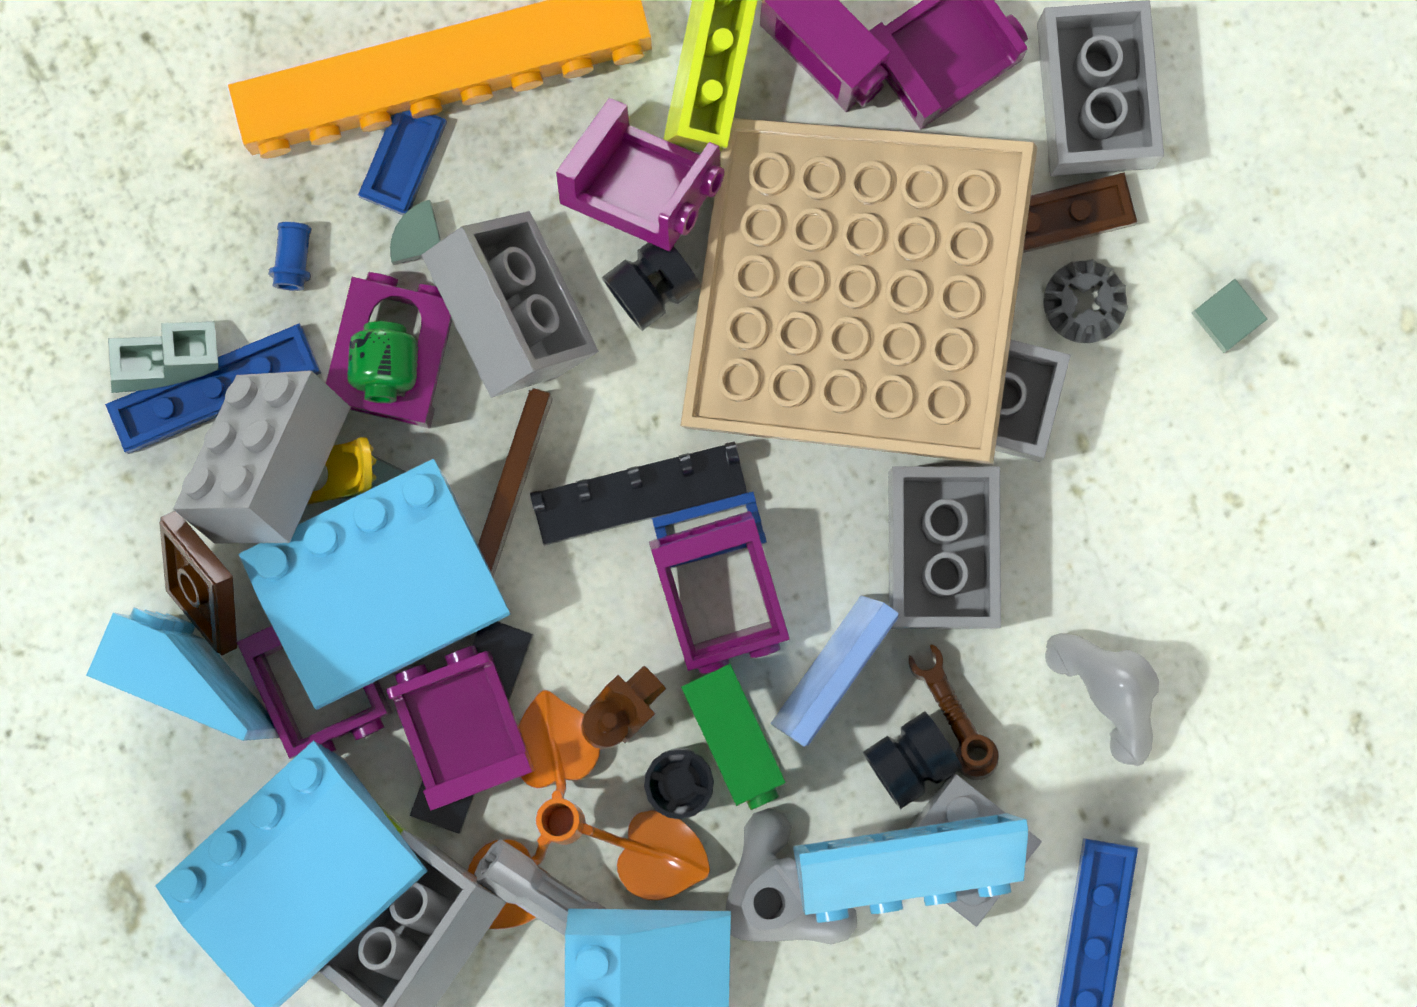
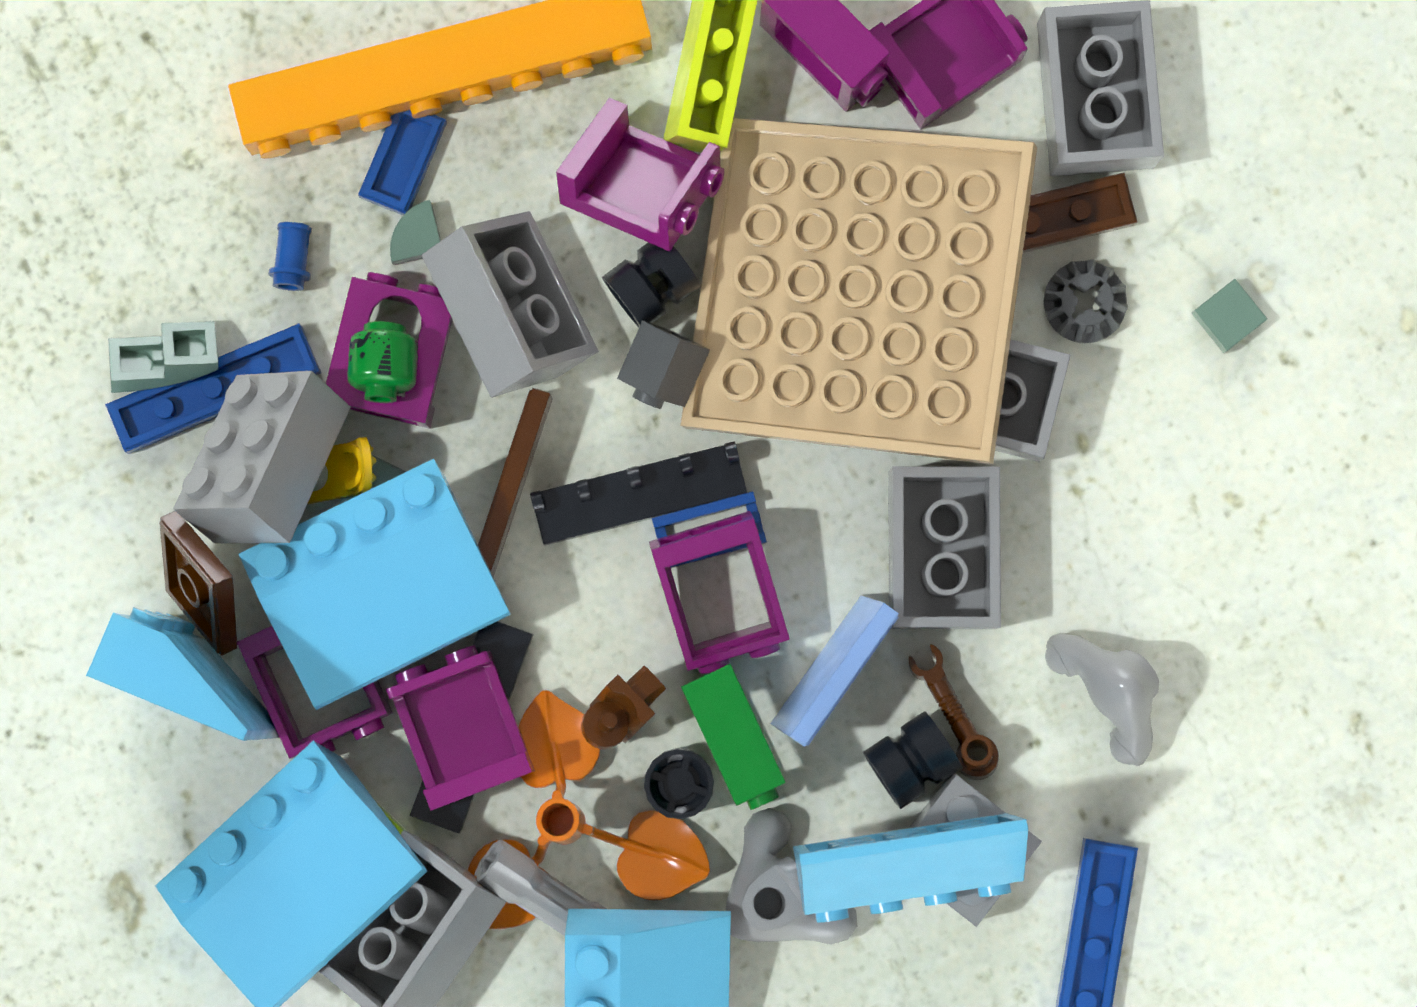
(662, 366): none -> dark grey brick

